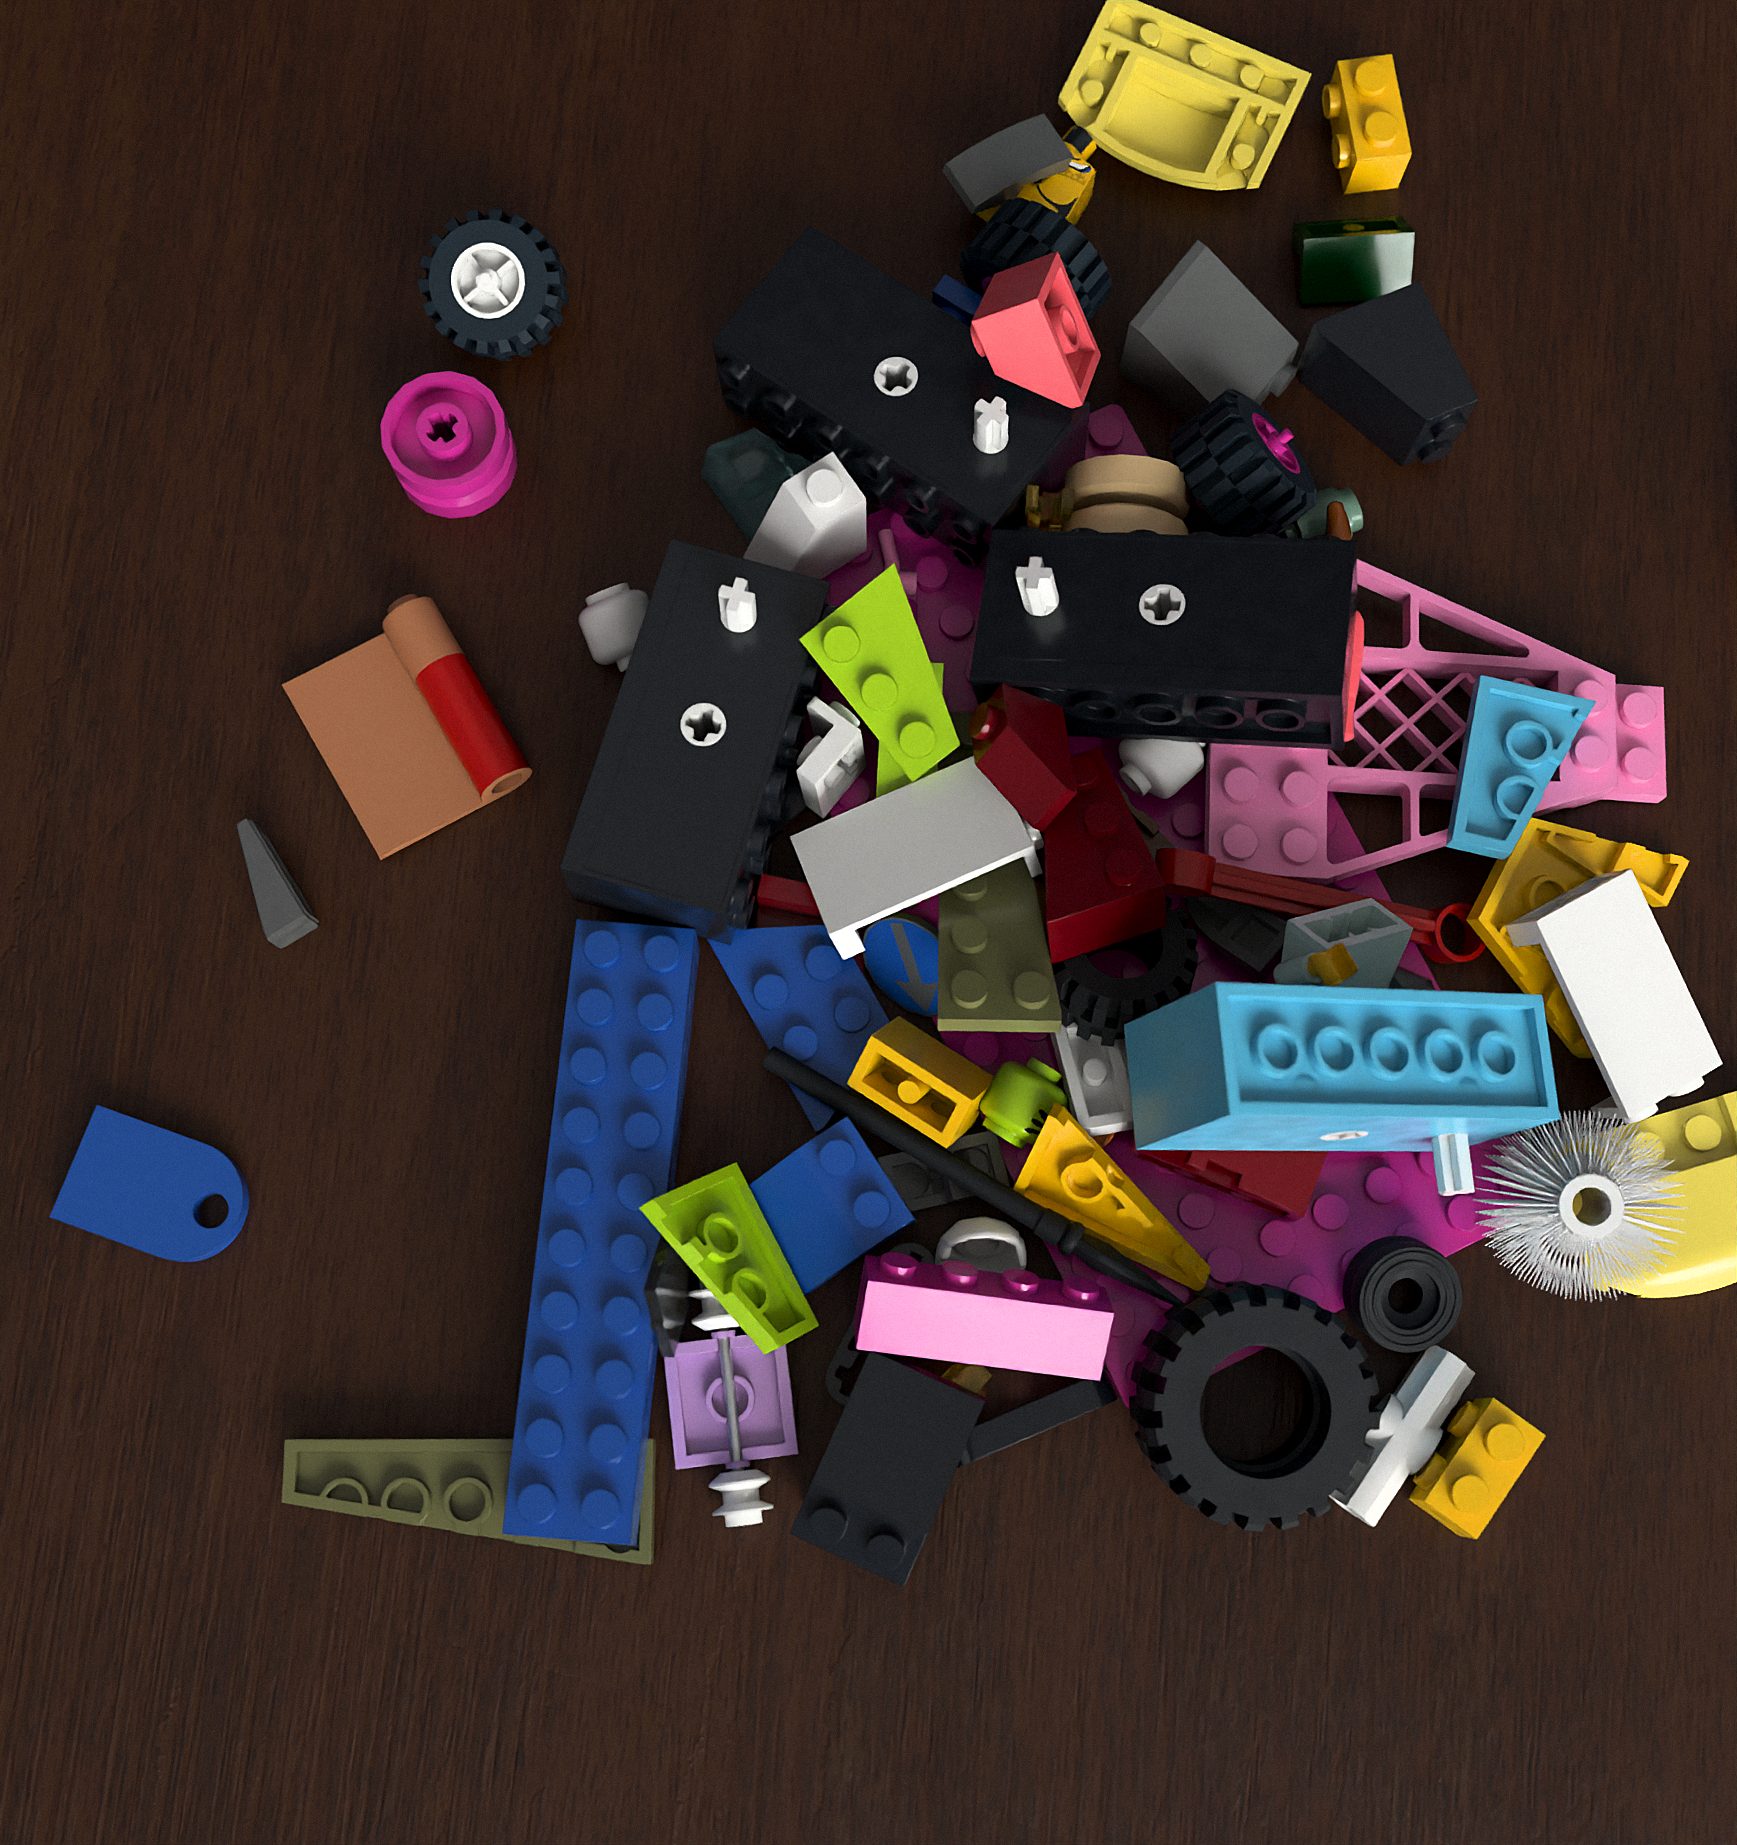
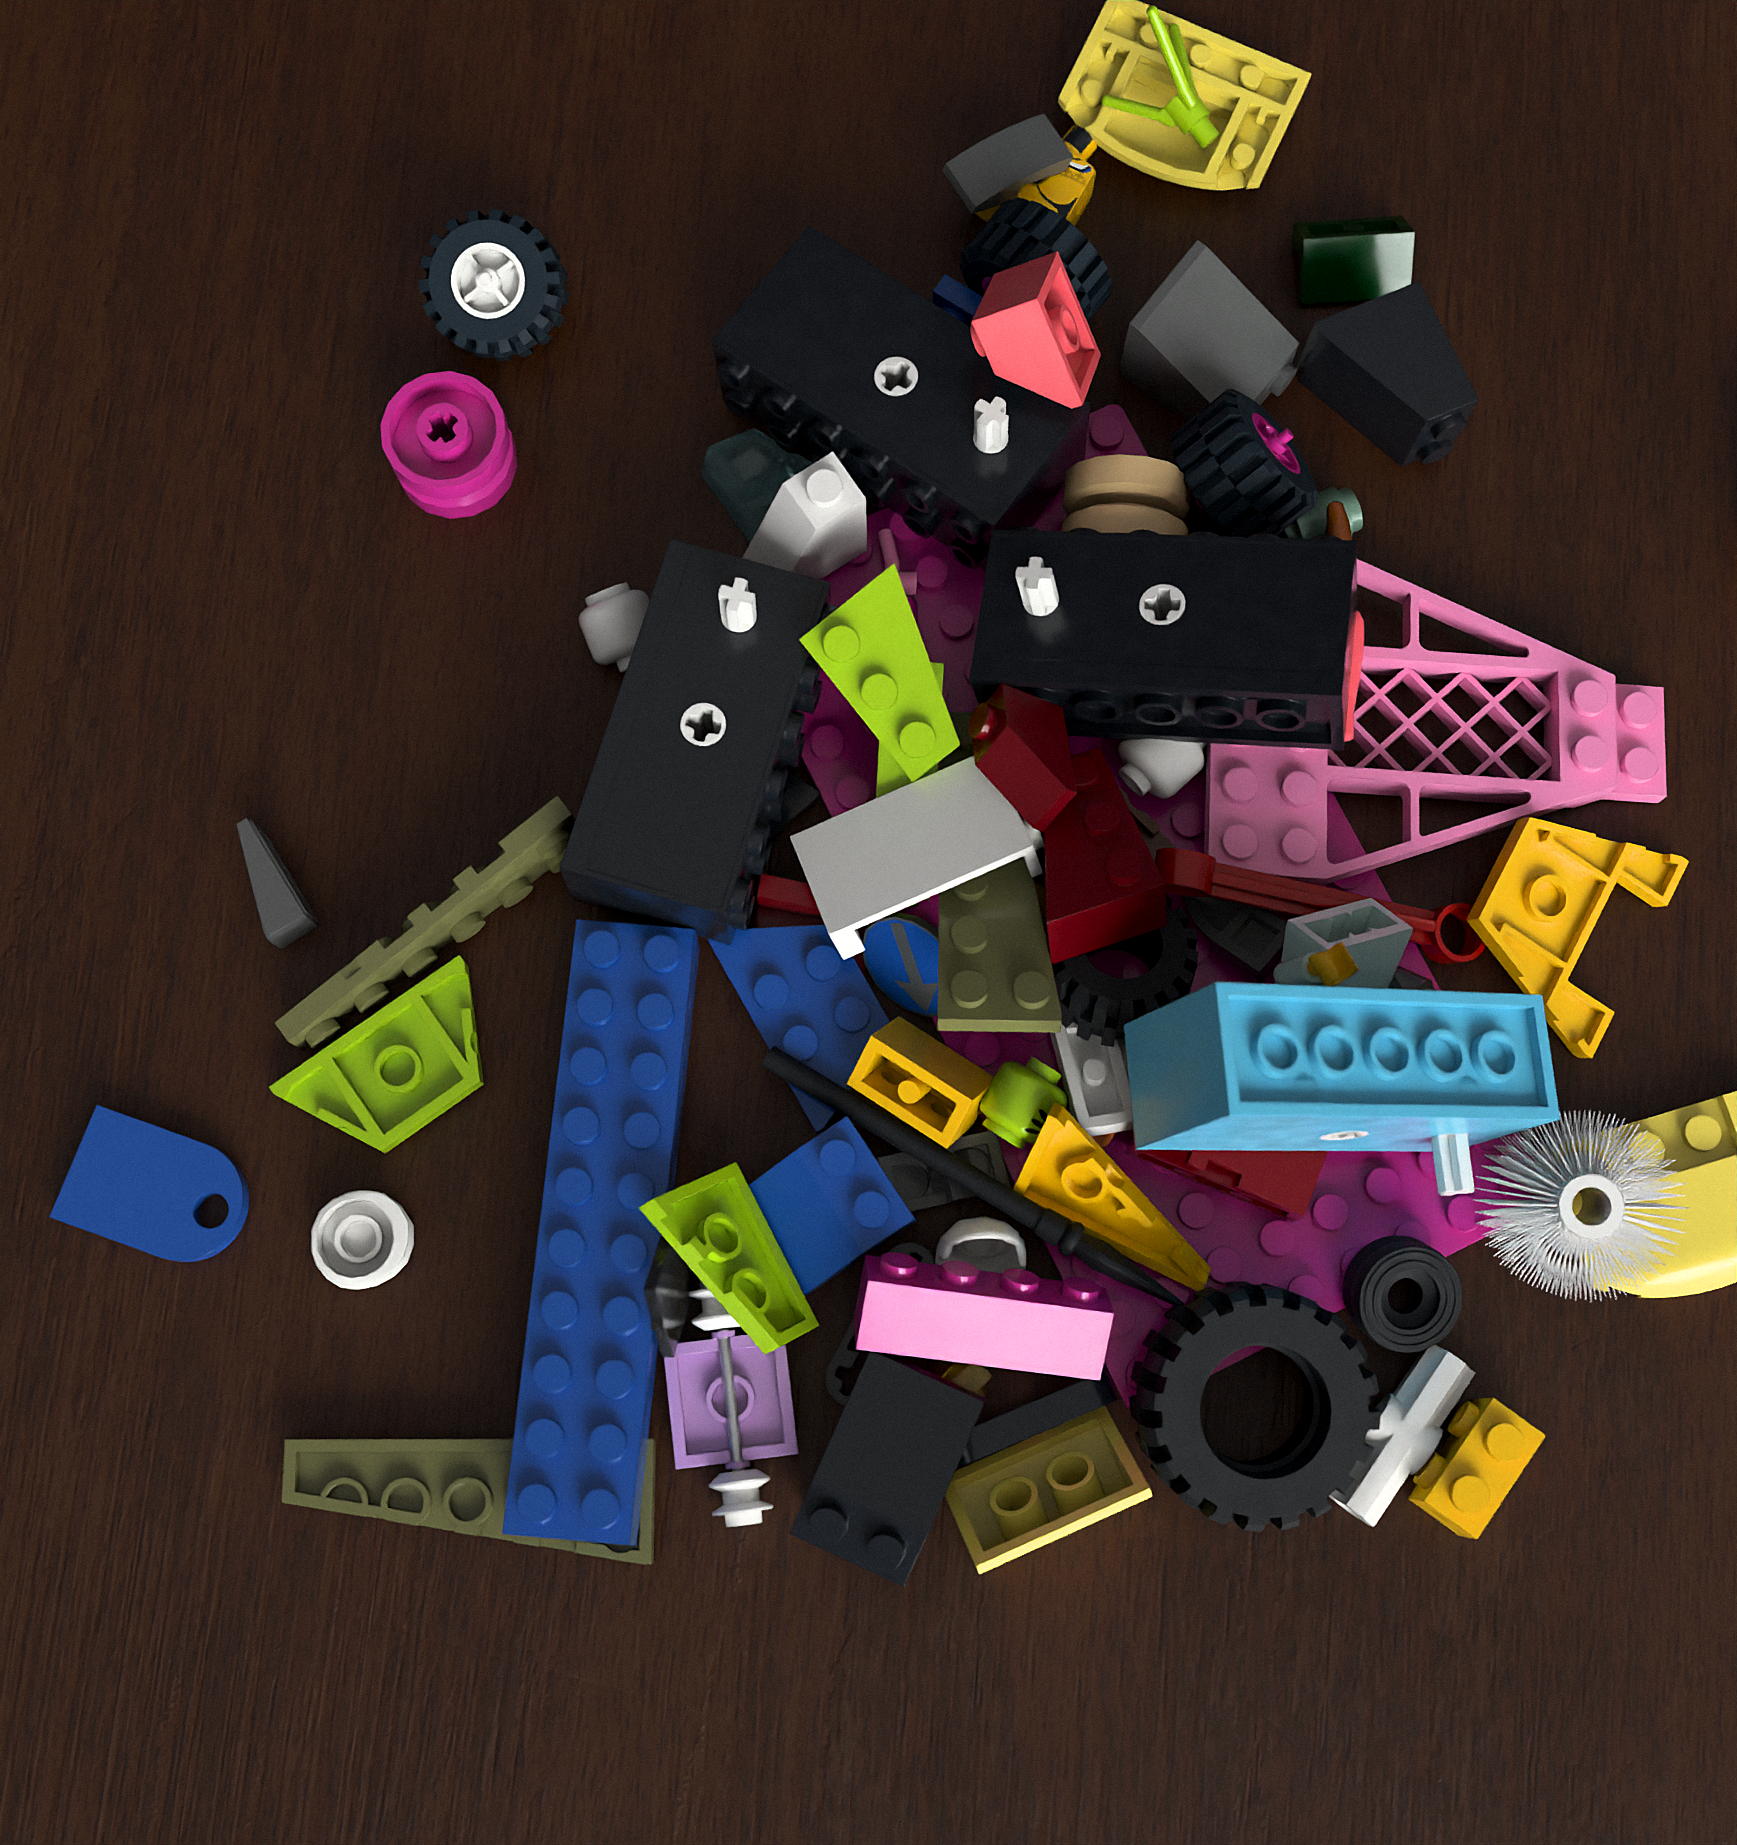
(361, 1239): none -> white piece
(363, 983): none -> olive wing
(396, 1065): none -> lime wing
(408, 728): nougat door -> none
(832, 757): white bracket -> none
(1044, 1489): none -> light yellow slope
(1048, 510): clear yellow plate -> none
(1186, 107): none -> lime plant
(1367, 124): yellow brick -> none
(1507, 758): medium azure wing -> none
(1622, 992): white panel -> none

